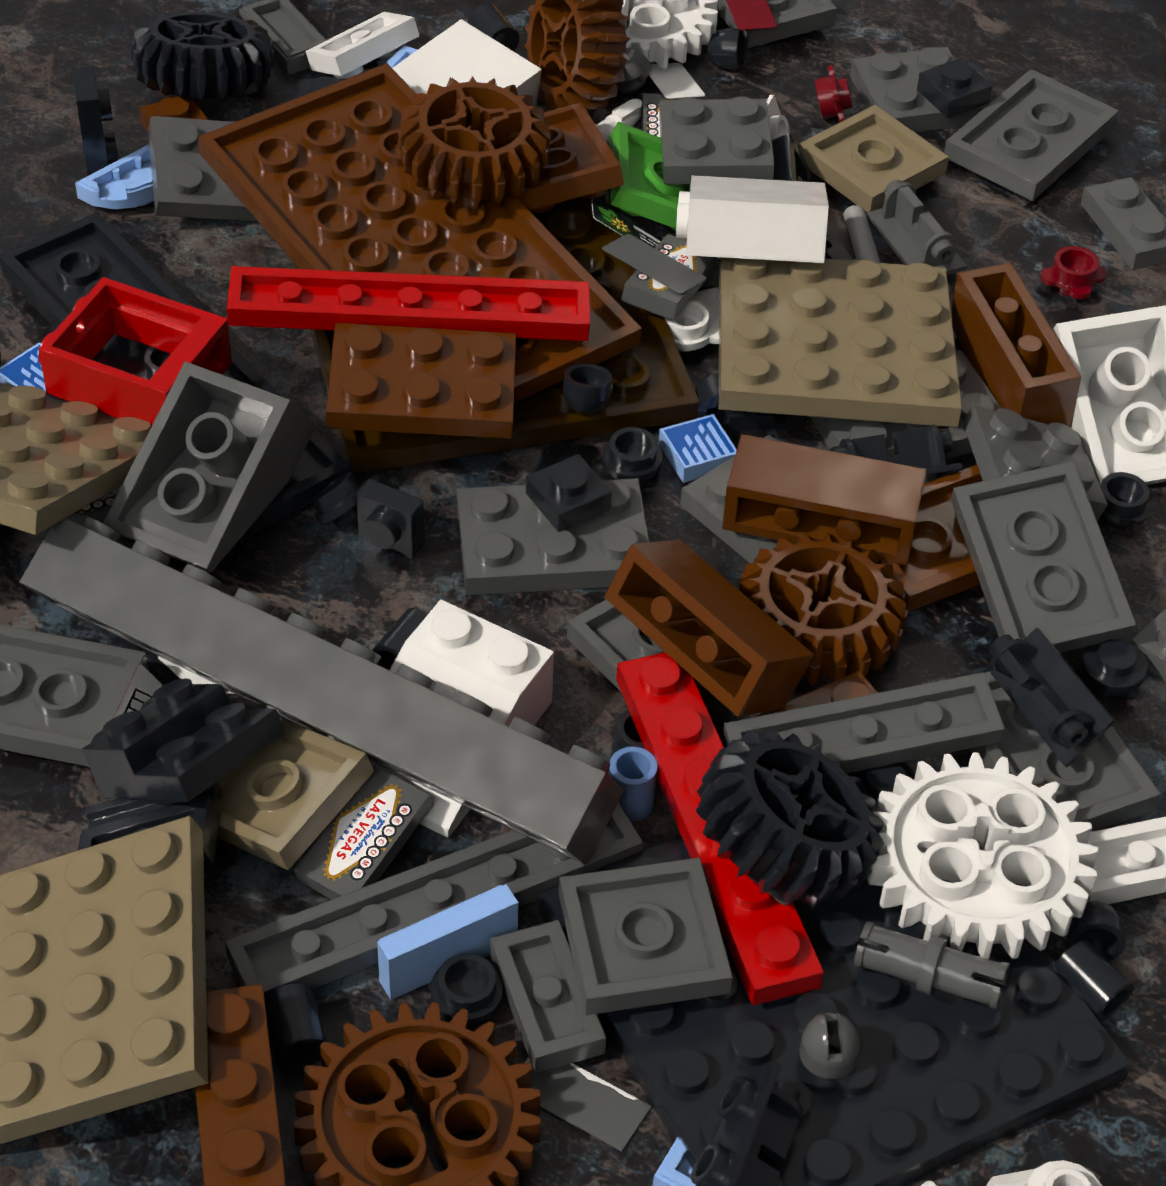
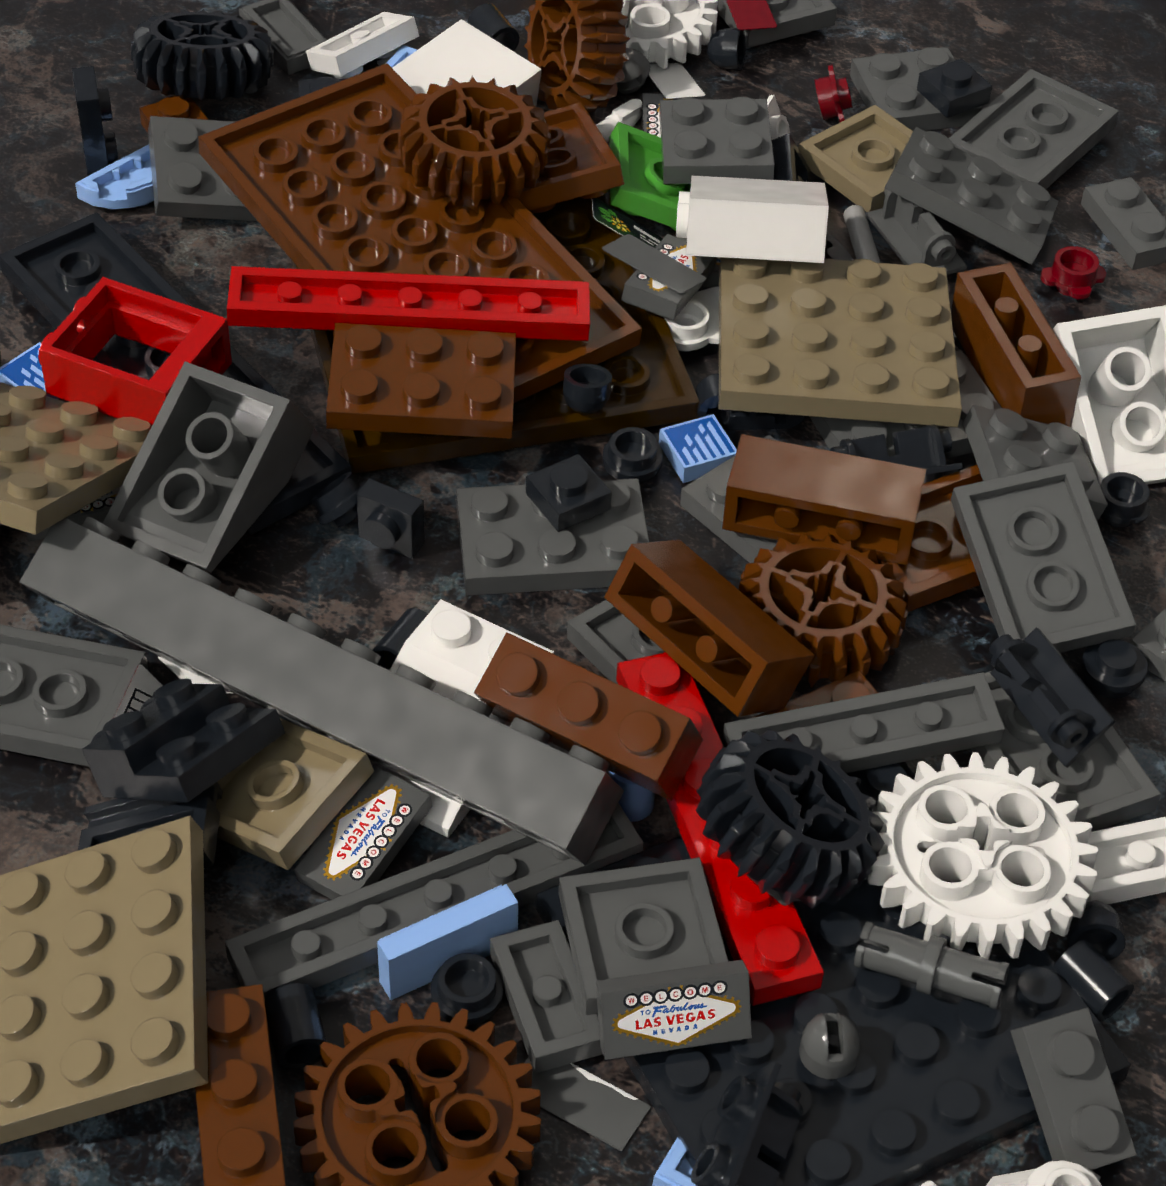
(586, 710): none -> reddish brown brick
(673, 1009): none -> tile
(973, 194): none -> dark grey plate
(1073, 1090): none -> dark grey plate

